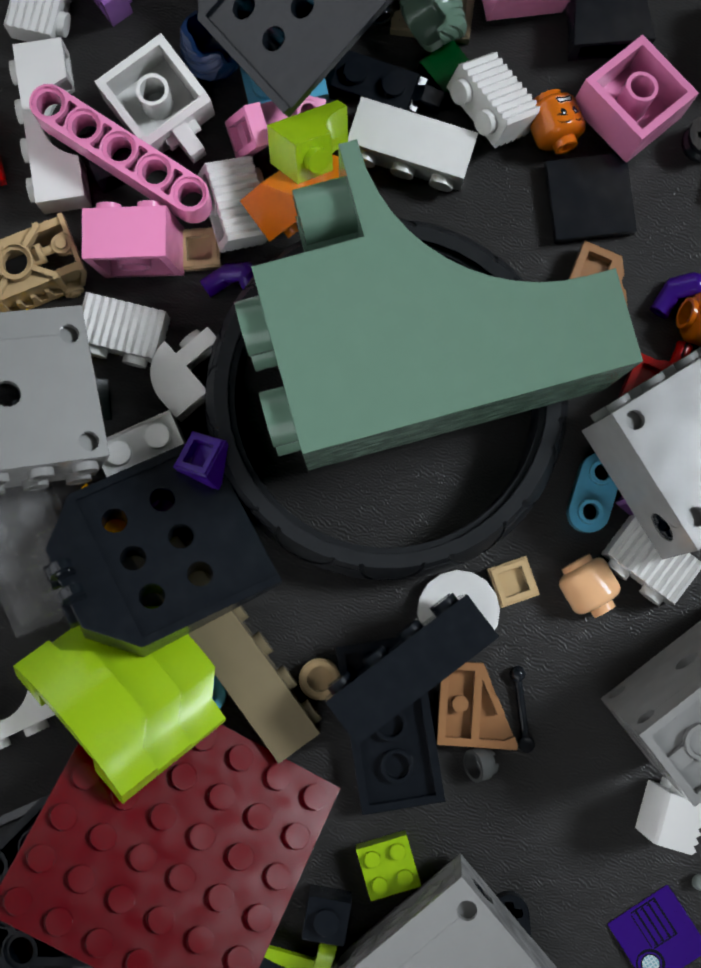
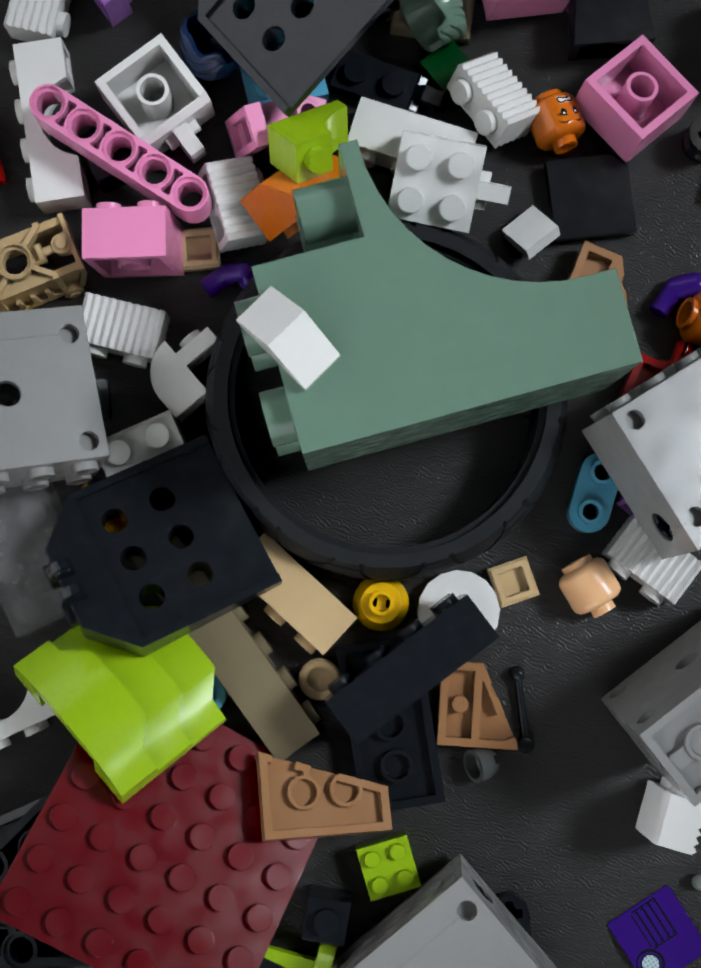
(203, 459): dark purple slope -> none
(289, 337): none -> white slope
(304, 602): none -> tan brick
(317, 803): none -> medium nougat wing
(378, 616): none -> yellow cone
(442, 181): none -> white hinge
(531, 232): none -> white tile

